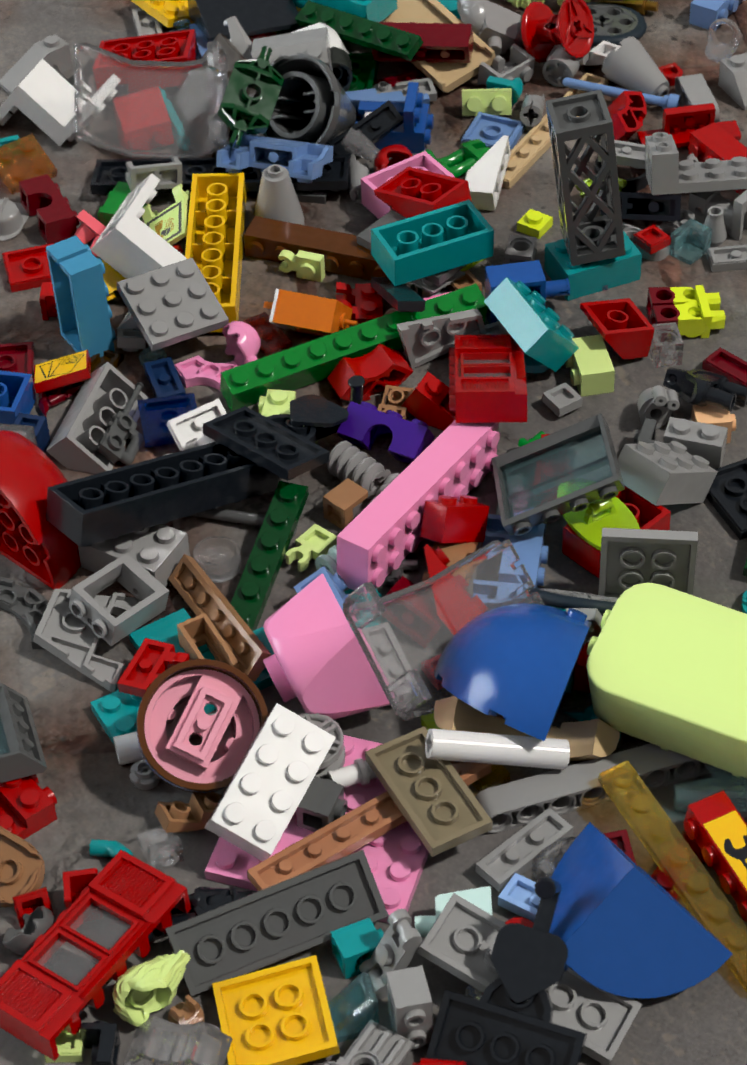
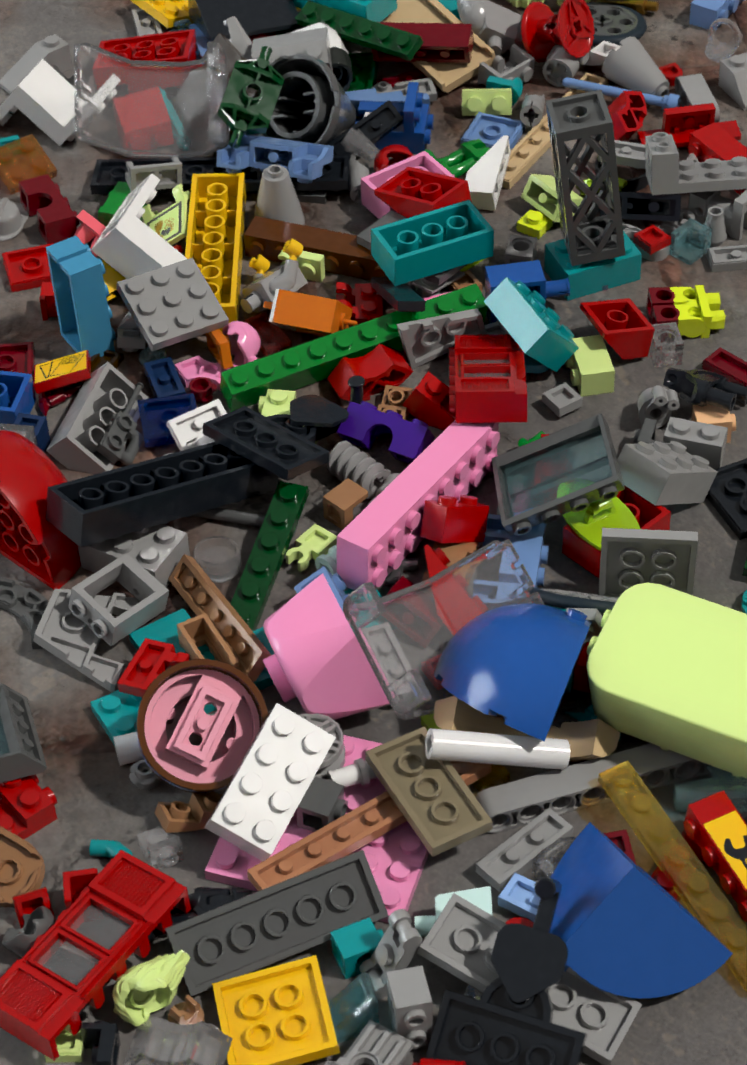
(202, 389): none -> dark red plate
(220, 347): none -> orange plate
(283, 277): none -> light grey torso
(542, 195): none -> yellowish green brick

